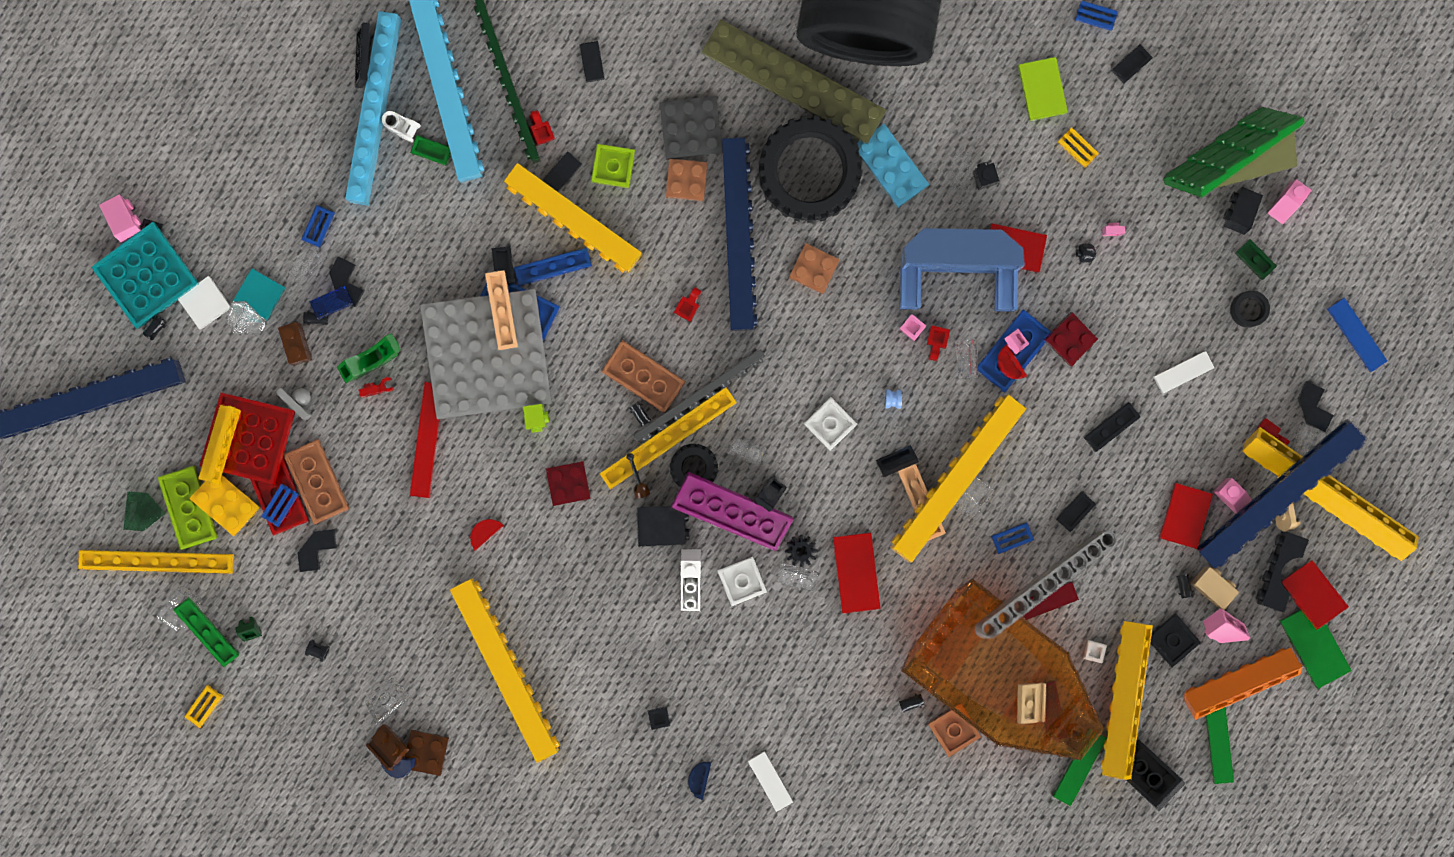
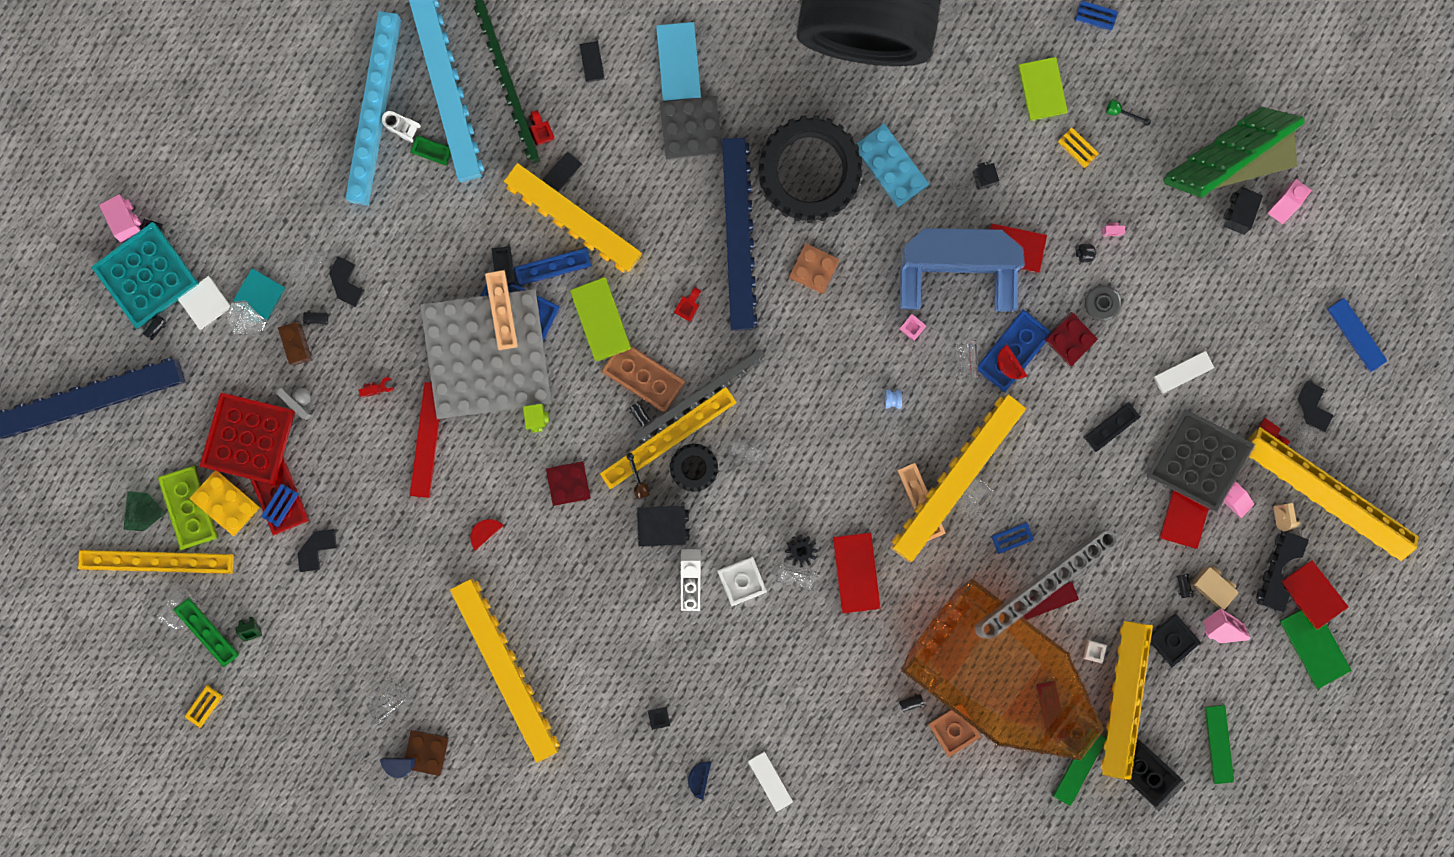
(219, 444): yellow fence -> none
(316, 481): nougat tile -> none
(317, 650): black bush -> none
(324, 229): blue tile -> none
(331, 302): clear blue tile -> none
(362, 54): black tile -> none
(370, 359): green arch -> none
(387, 747): reddish brown plate -> none
(600, 319): none -> lime tile
(613, 166): lime plate -> none
(678, 61): none -> medium azure tile
(686, 180): nougat plate -> none
(731, 511): magenta plate -> none
(770, 494): black tile -> none
(793, 81): olive plate -> none
(830, 423): white tile -> none
(897, 461): black tile -> none
(937, 339): red plate -> none
(1016, 341): bright pink plate -> none
(1031, 703): tan plate -> none
(1075, 511): black tile -> none
(1103, 303): none -> dark grey wheel
(1115, 108): none -> hinge
(1132, 64): black tile -> none
(1201, 460): none -> dark grey plate
(1235, 313): black tyre -> none
(1242, 683): orange brick -> none
(1256, 259): dark green plate -> none
(1281, 493): dark blue brick -> none

